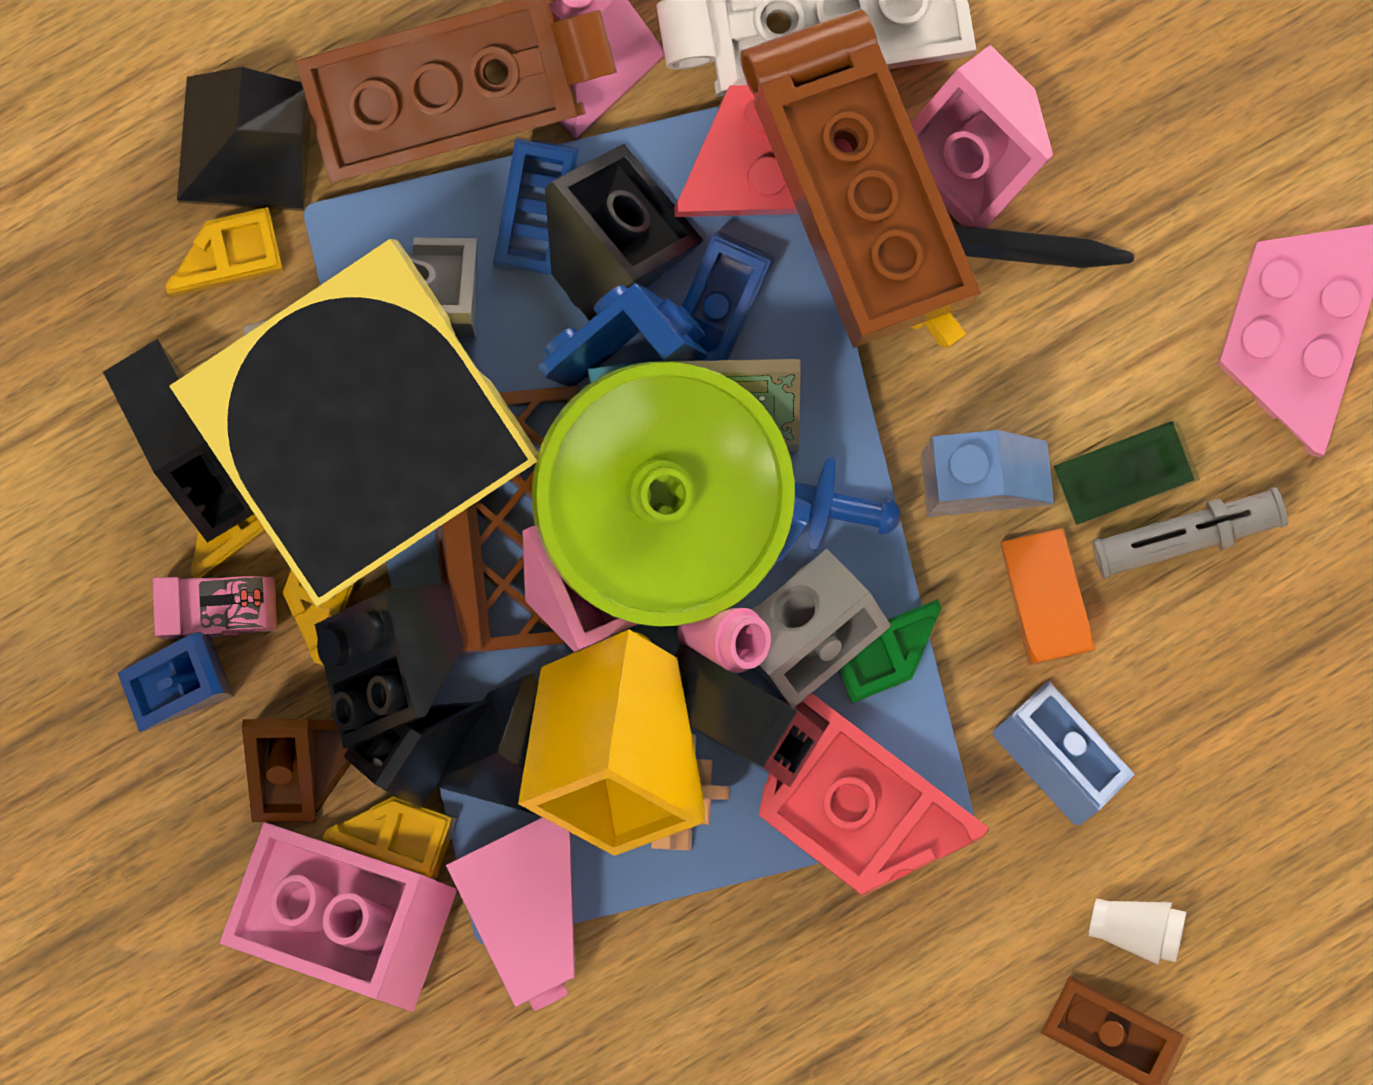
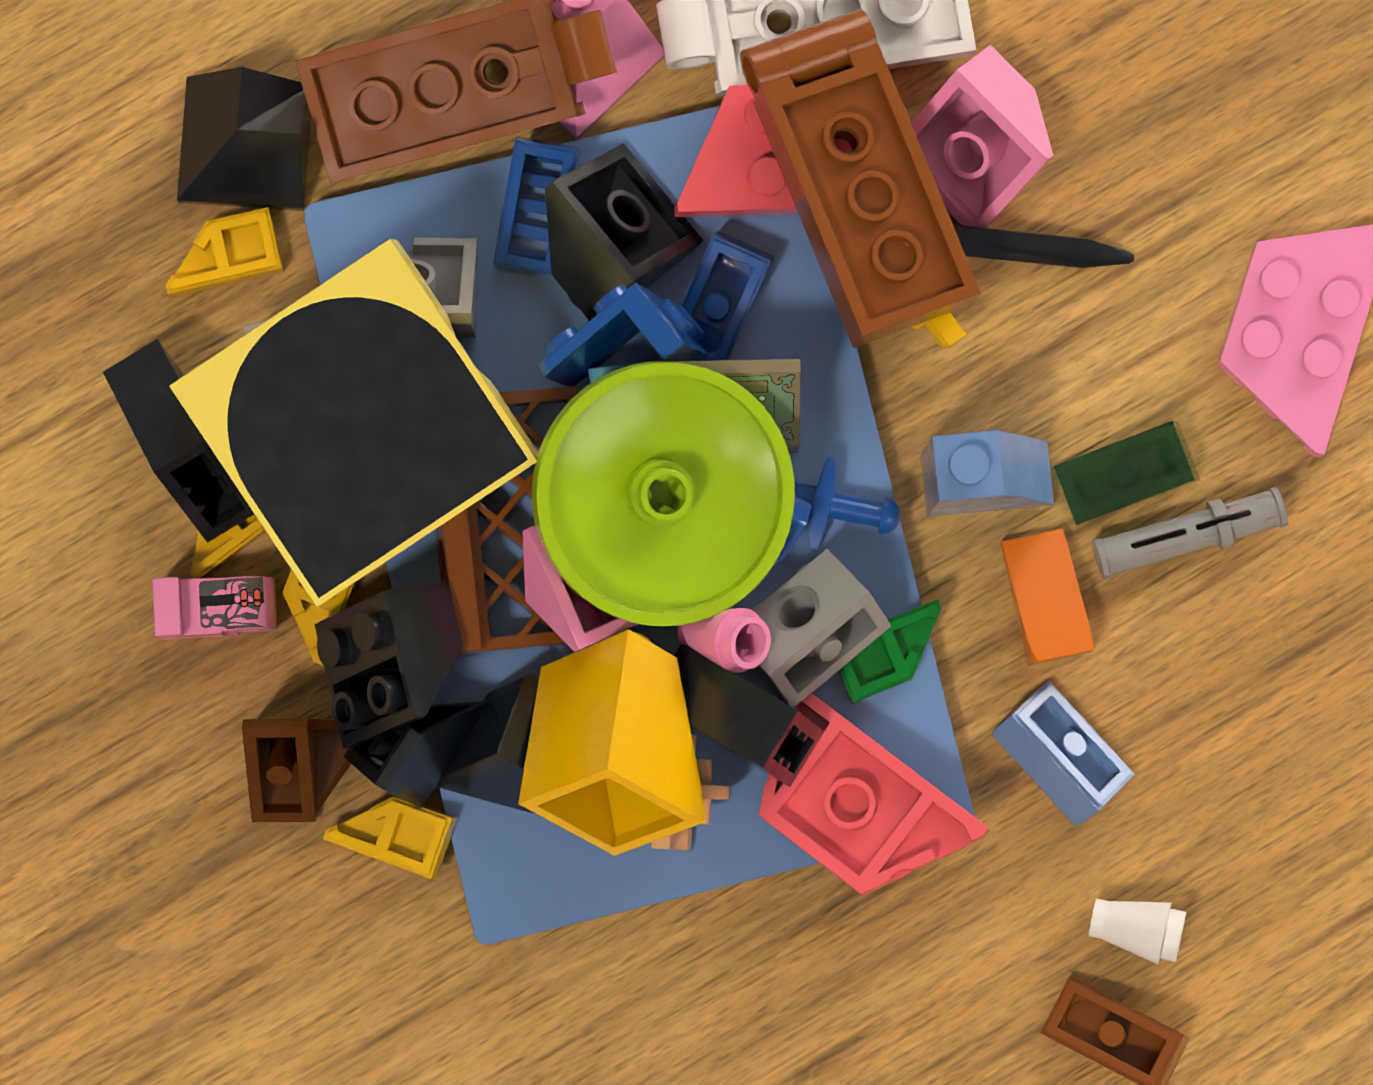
(175, 682): blue slope -> none
(338, 916): bright pink slope -> none
(524, 909): bright pink slope -> none

